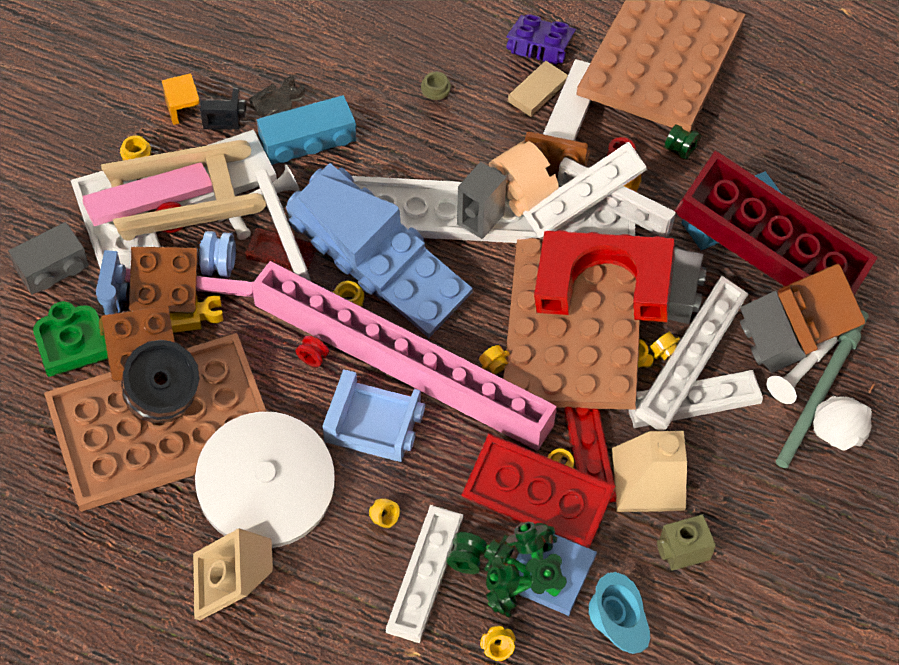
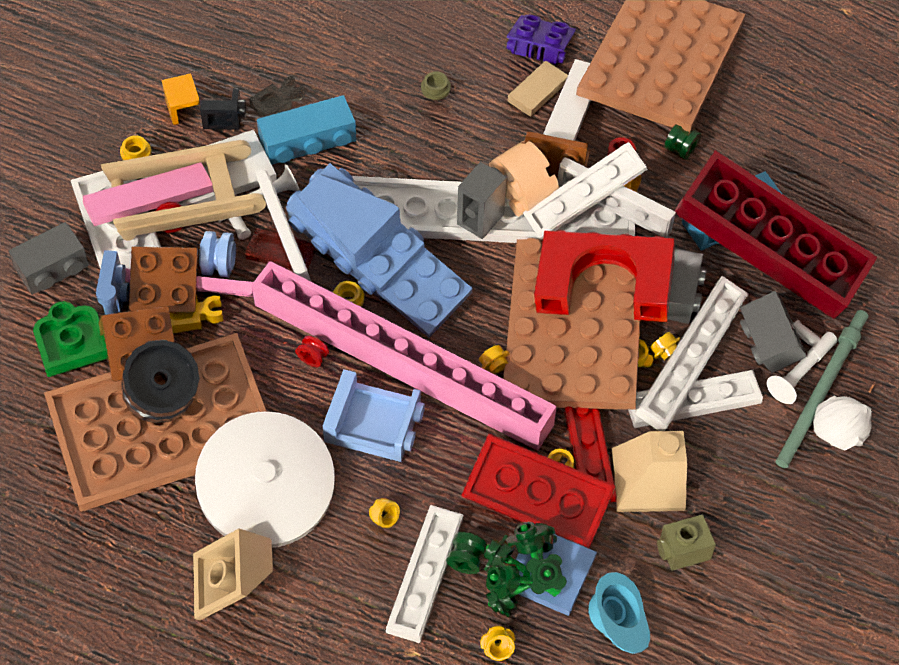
(821, 307): bracket -> none

